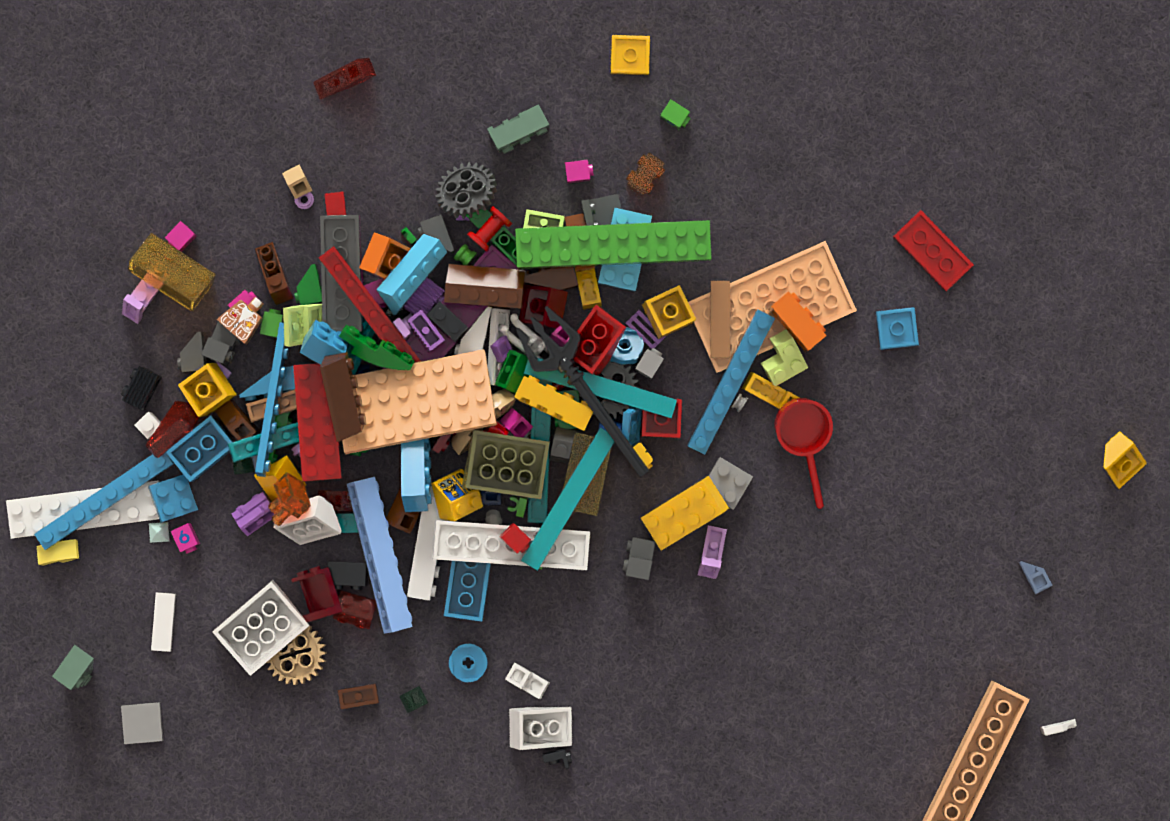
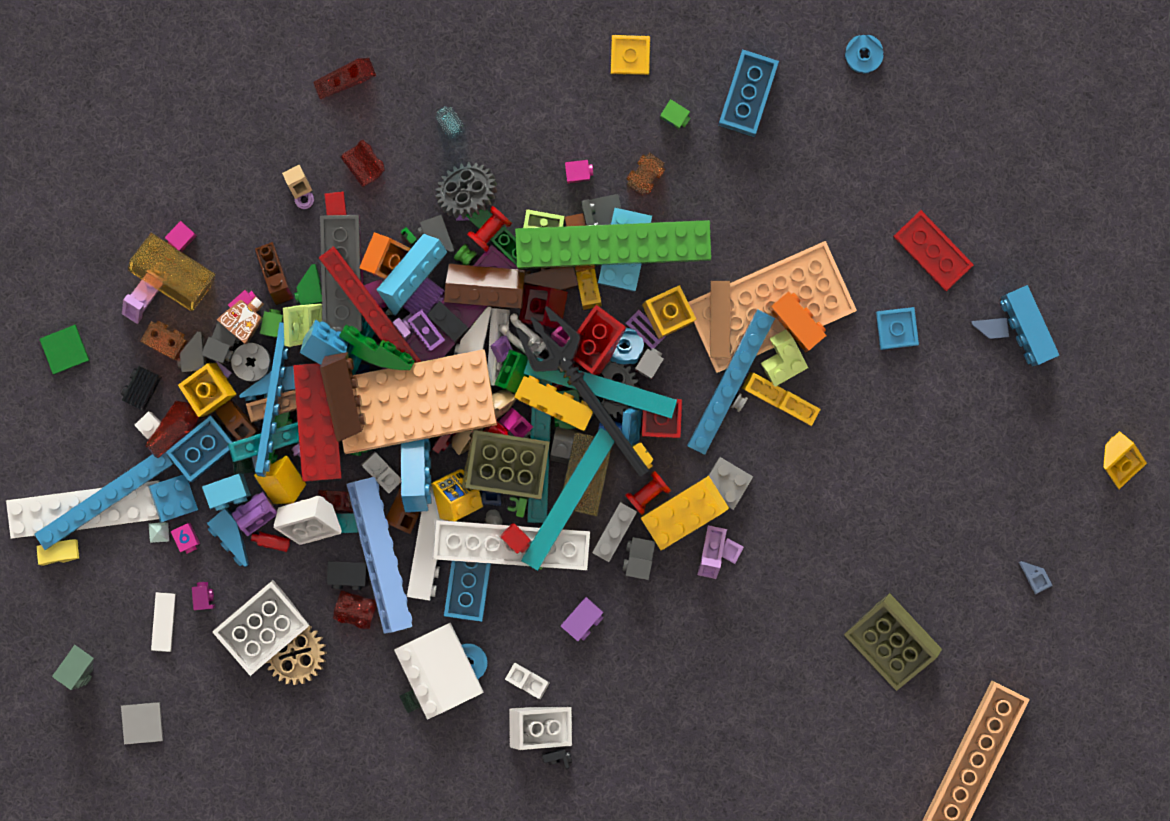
(64, 349): none -> green tile
(164, 339): none -> clear orange brick
(202, 596): none -> magenta brick
(227, 491): none -> medium azure brick
(228, 531): none -> dark azure slope
(241, 360): none -> light grey brick
(271, 541): none -> red cylinder
(290, 499): clear orange brick -> none
(318, 593): dark red panel -> none
(358, 696): reddish brown plate -> none
(363, 163): none -> clear red bracket
(382, 472): none -> white slope
(438, 671): none -> white slope
(449, 122): none -> clear light blue brick
(518, 129): sand green wedge -> none
(582, 619): none -> medium lavender brick
(614, 532): none -> light grey brick
(648, 493): none -> red piece
(731, 550): none -> lavender tile
(748, 93): none -> dark azure brick
(805, 430): red piece -> none
(863, 43): none -> dark azure plate
(893, 642): none -> olive slope
(992, 328): none -> sand blue tile
(1029, 326): none -> dark azure brick
(1058, 727): white tile -> none

